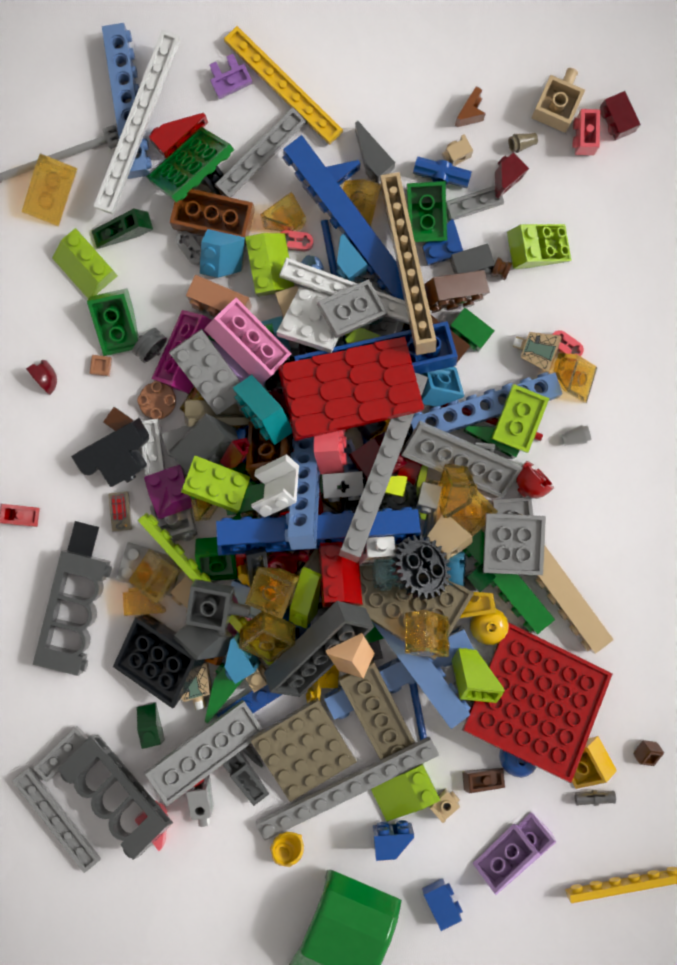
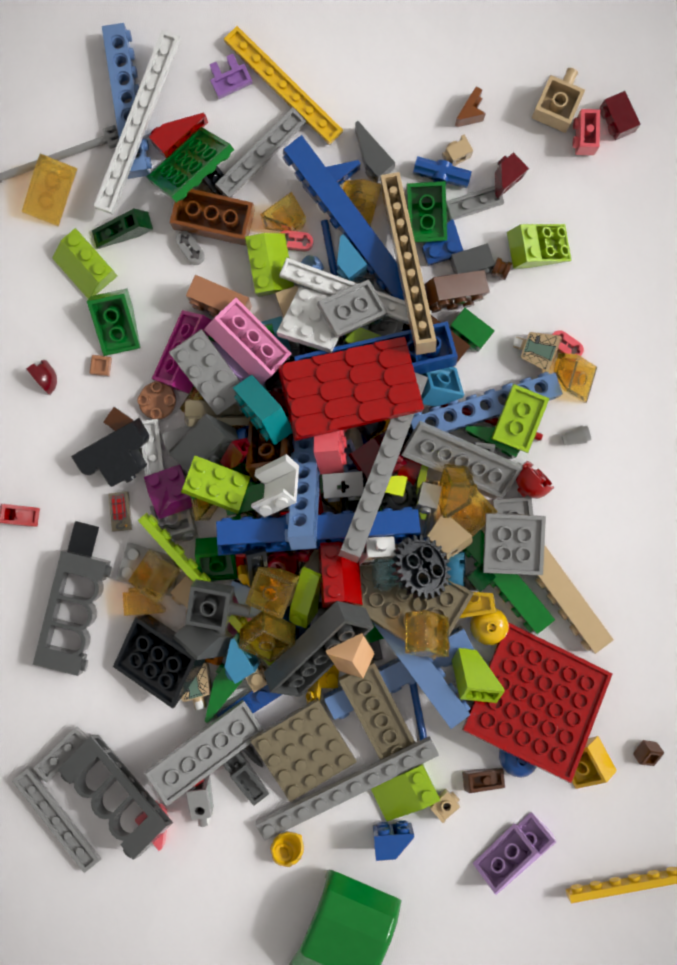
(149, 345): dark grey wheel -> none
(149, 726): dark green slope -> none
(221, 254): dark azure slope -> none
(442, 904): blue brick -> none
(519, 142): dark tan cone -> none
(595, 798): flat silver pin -> none

